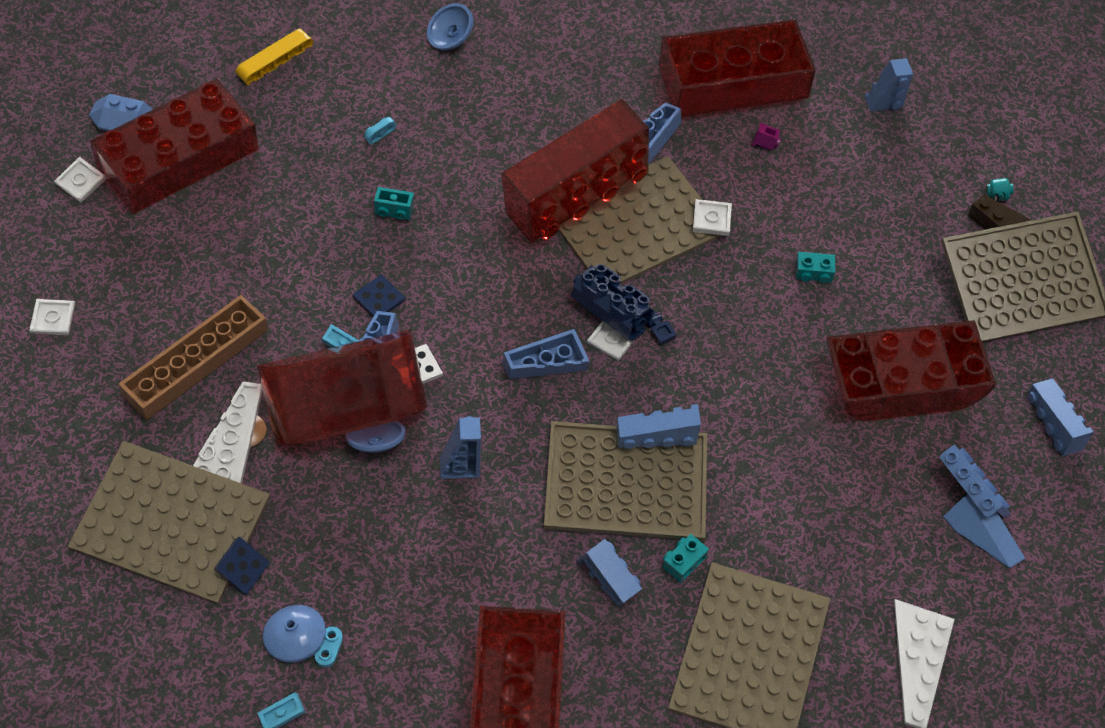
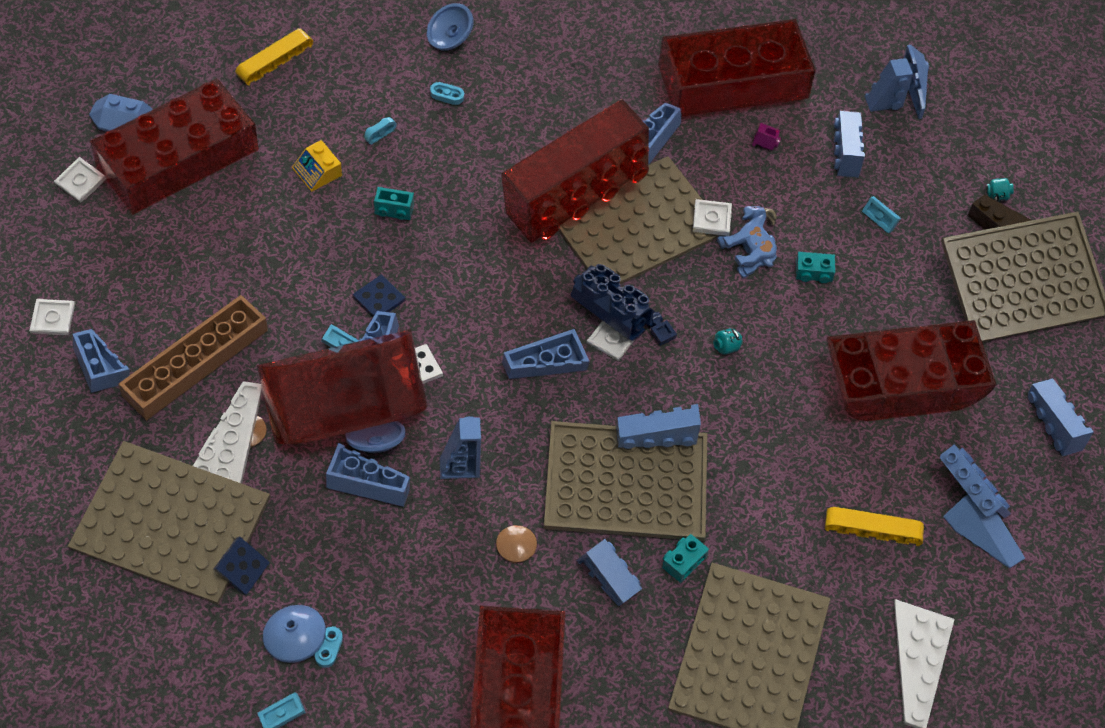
(97, 362): none -> medium blue wedge
(317, 166): none -> slope
(366, 478): none -> medium blue wedge
(447, 94): none -> medium azure plate
(516, 543): none -> medium nougat dish
(728, 341): none -> teal head
(755, 240): none -> medium blue animal
(849, 144): none -> medium blue wedge
(874, 525): none -> yellow beam
(881, 214): none -> medium azure plate
(919, 79): none -> medium blue wedge

